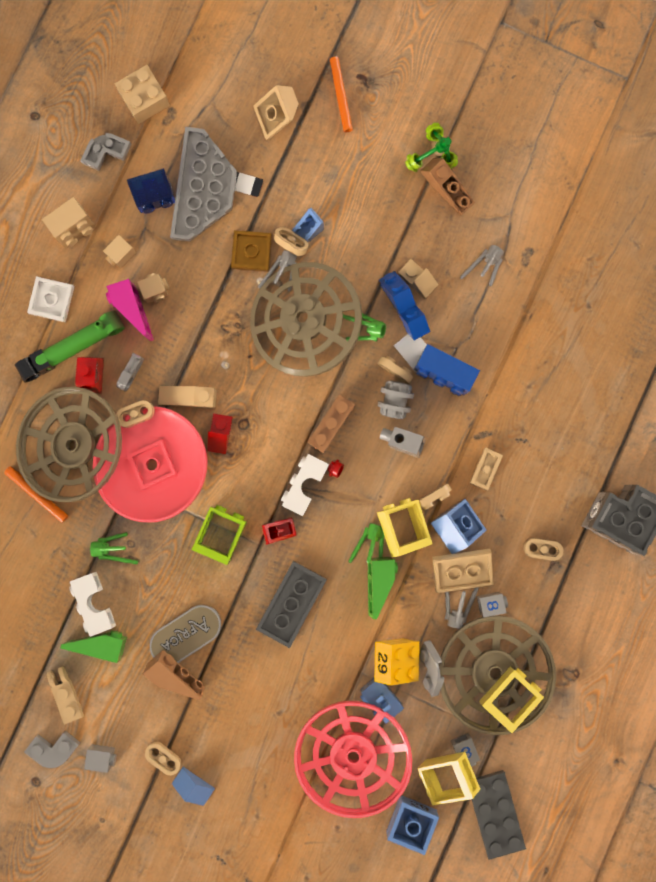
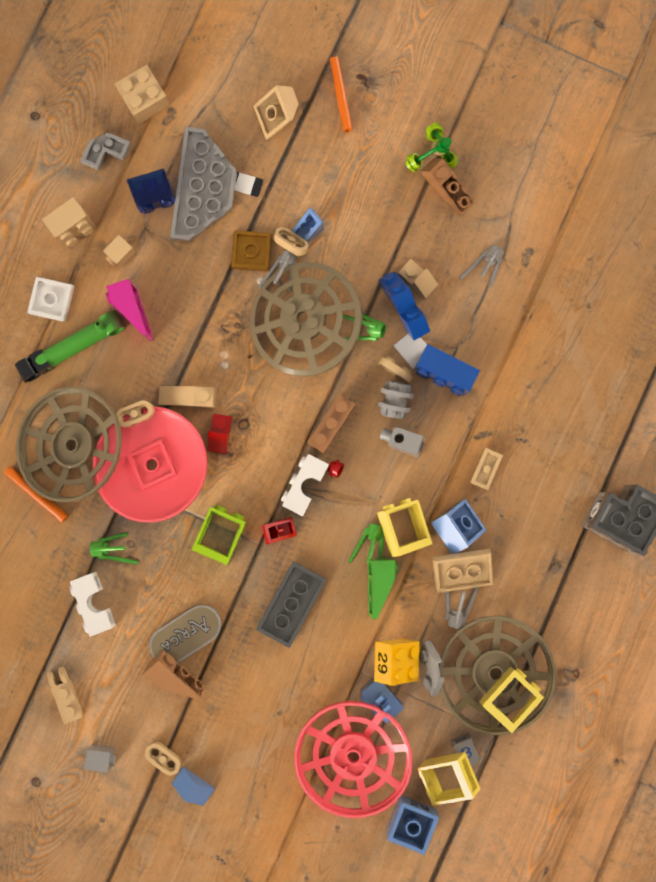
(49, 755): light grey plate -> none
(90, 373): red torso -> none
(102, 646): bright green slope -> none
(129, 373): light grey piece -> none
(153, 288): tan brick -> none
(441, 493): tan plate -> none
(492, 604): light grey brick -> none
(497, 816): dark grey plate -> none
(542, 549): tan plate -> none

